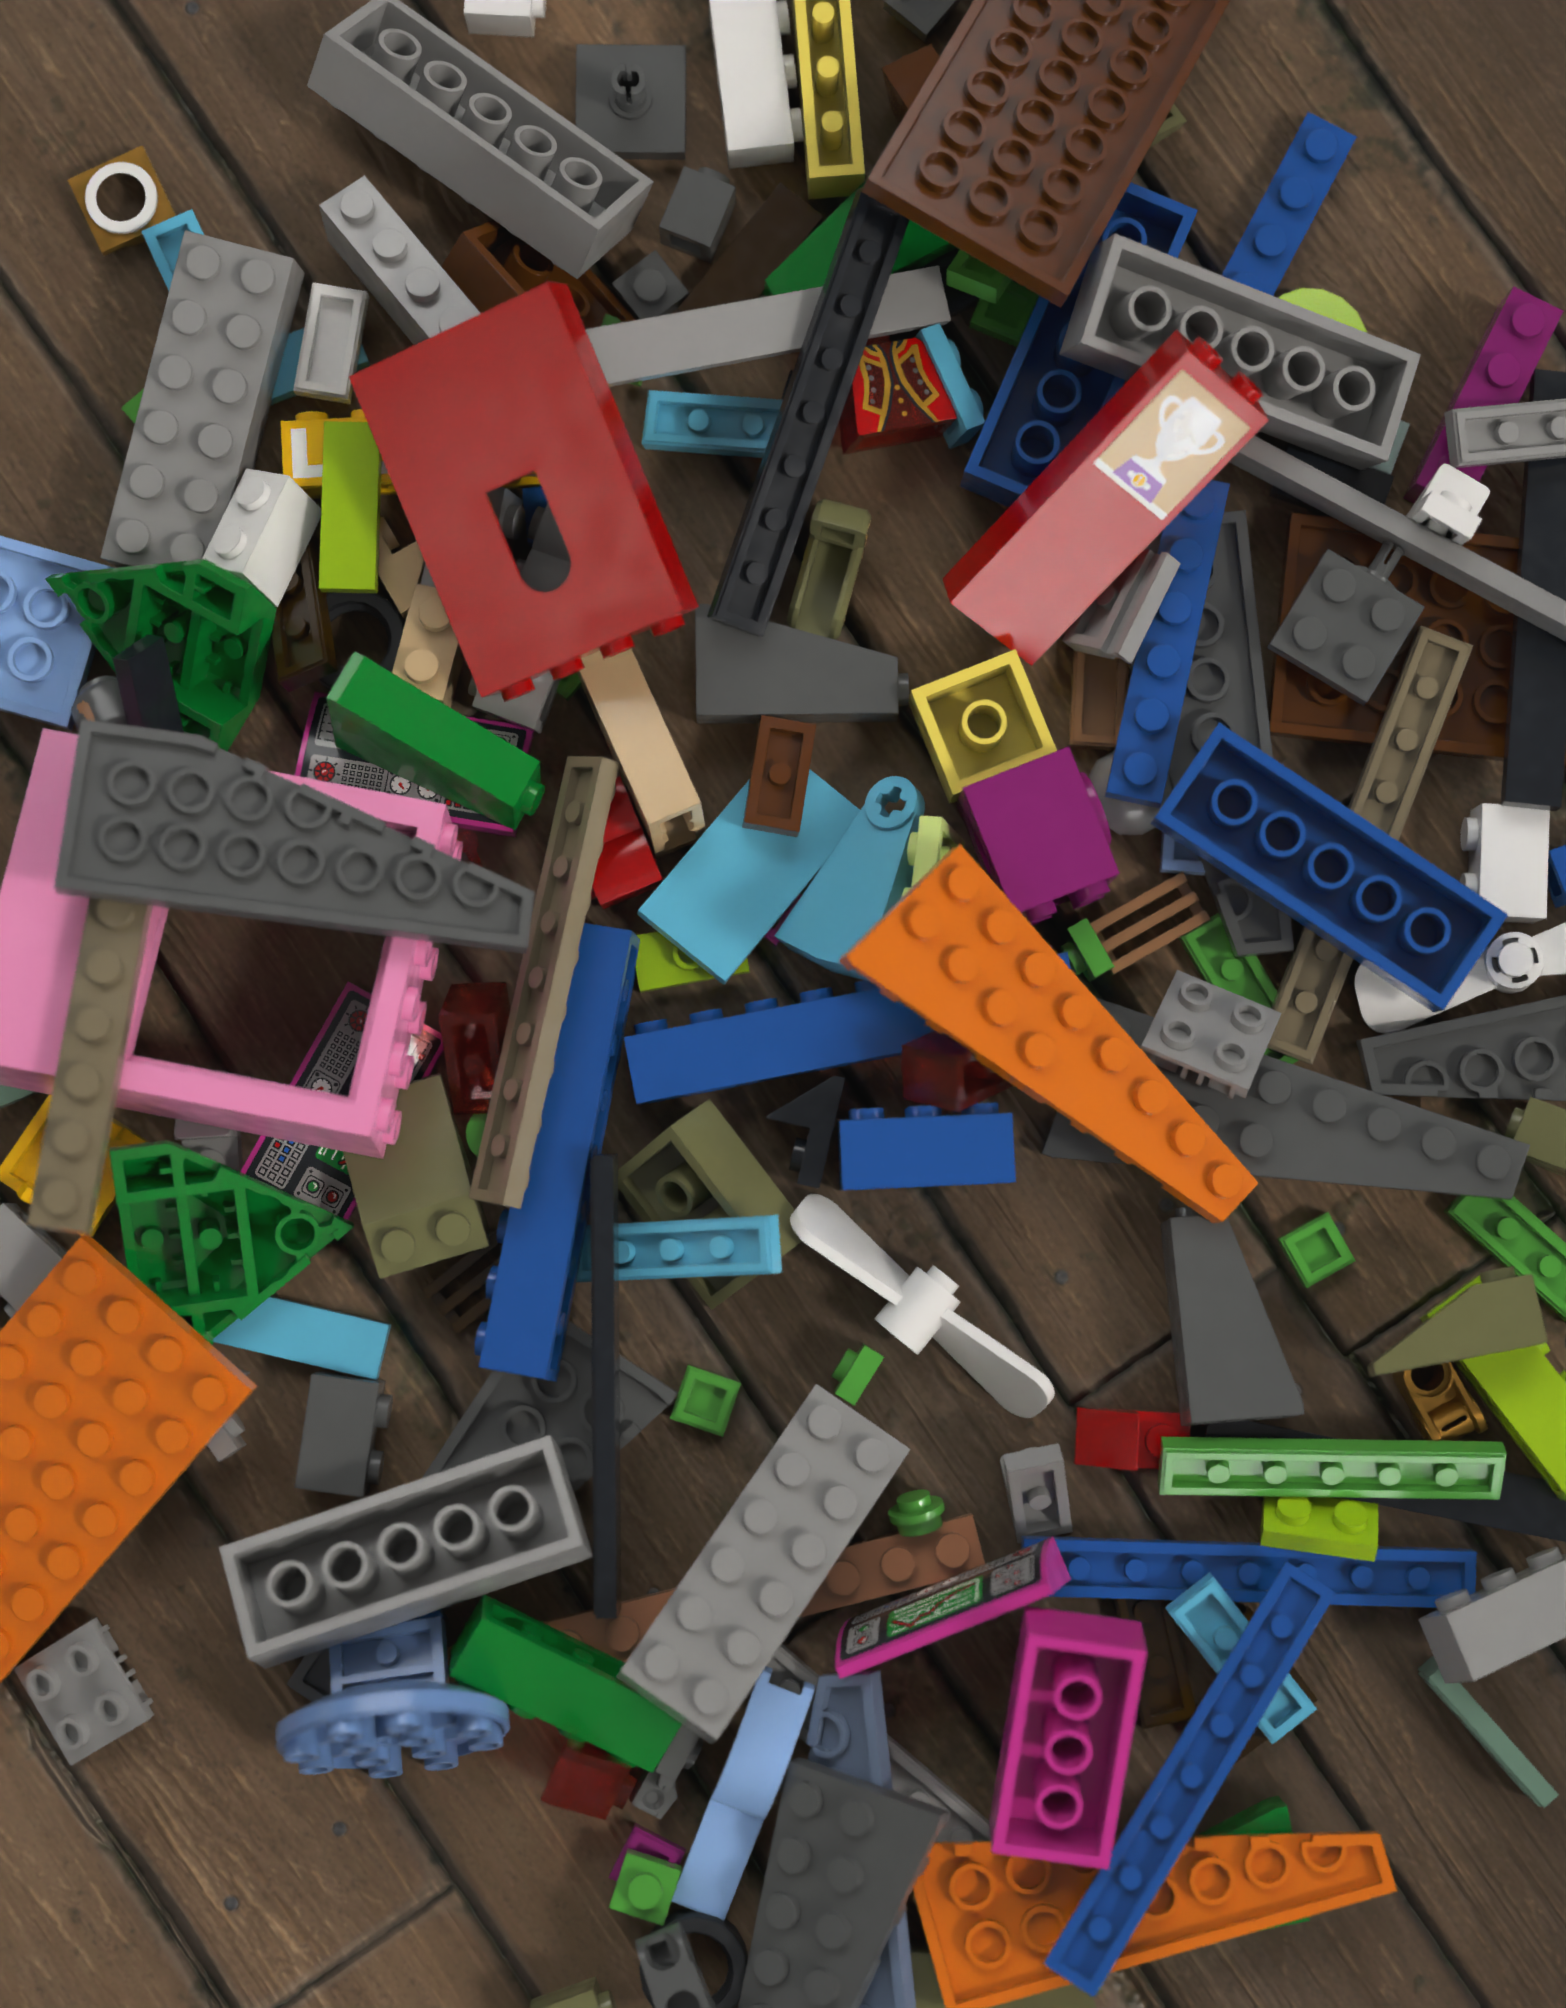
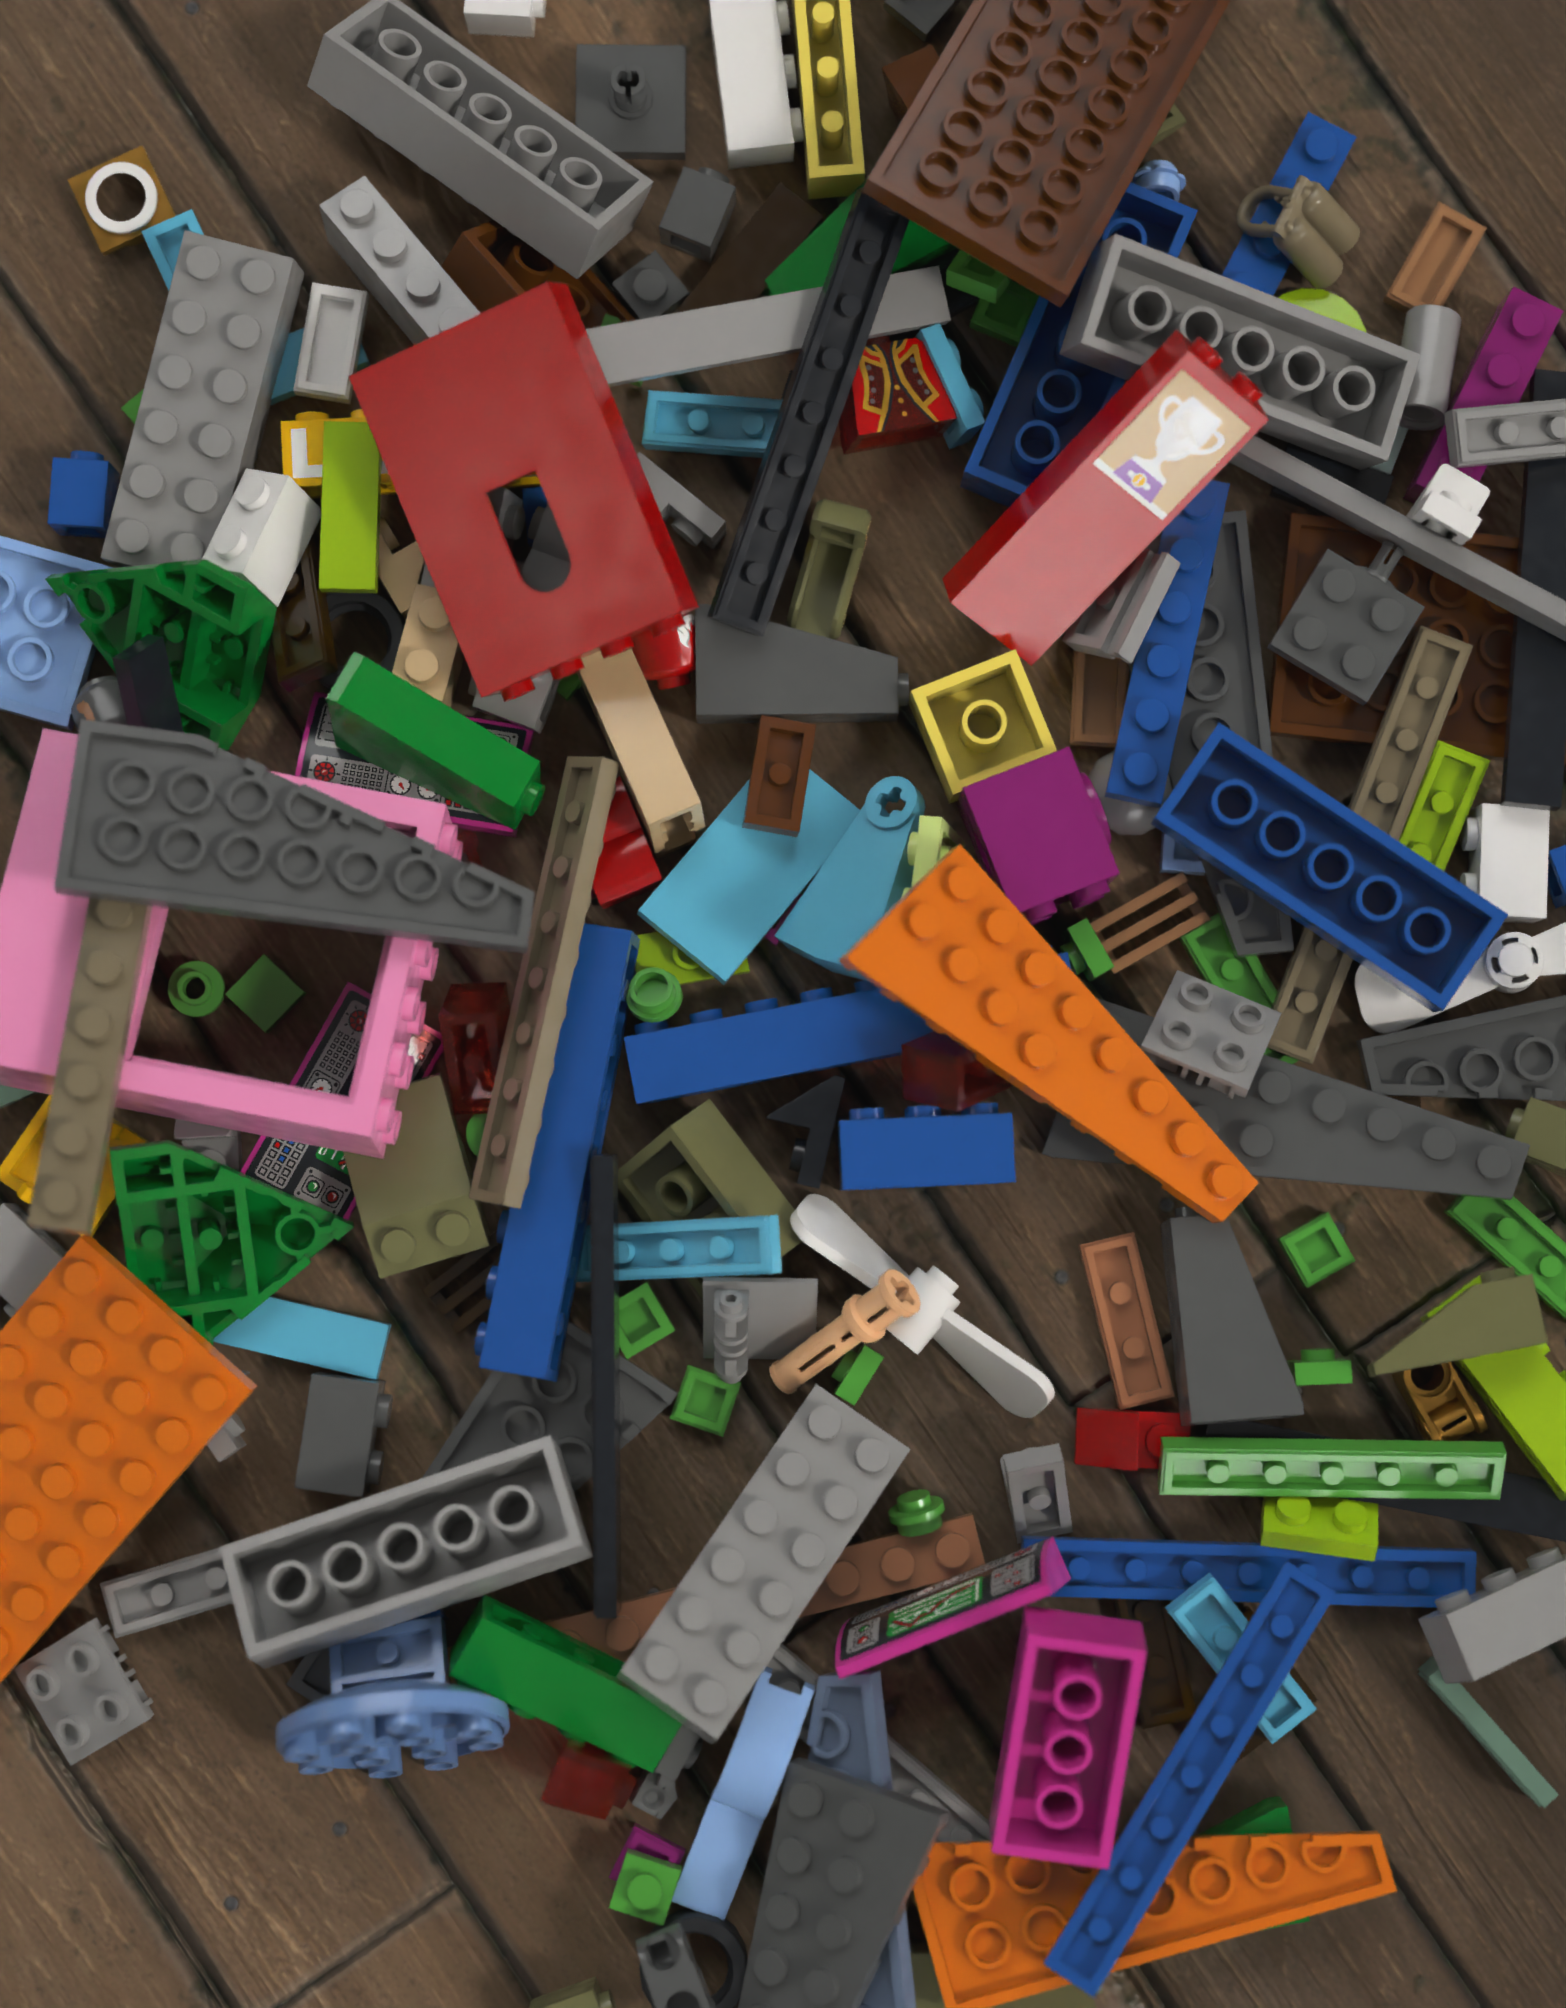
(82, 494): none -> blue brick
(166, 1592): none -> light grey tile
(213, 993): none -> bright green plate
(265, 993): none -> bright green tile
(641, 1320): none -> bright green plate
(654, 995): none -> bright green plate
(667, 656): none -> red head
(692, 517): none -> light grey slope
(755, 1320): none -> light grey hinge
(862, 1320): none -> light nougat pin
(1126, 1320): none -> nougat tile
(1161, 178): none -> light blue plate
(1308, 230): none -> dark tan piece
(1320, 1367): none -> bright green plate
(1434, 335): none -> light grey pin
(1435, 260): none -> medium nougat tile
(1443, 802): none -> lime tile

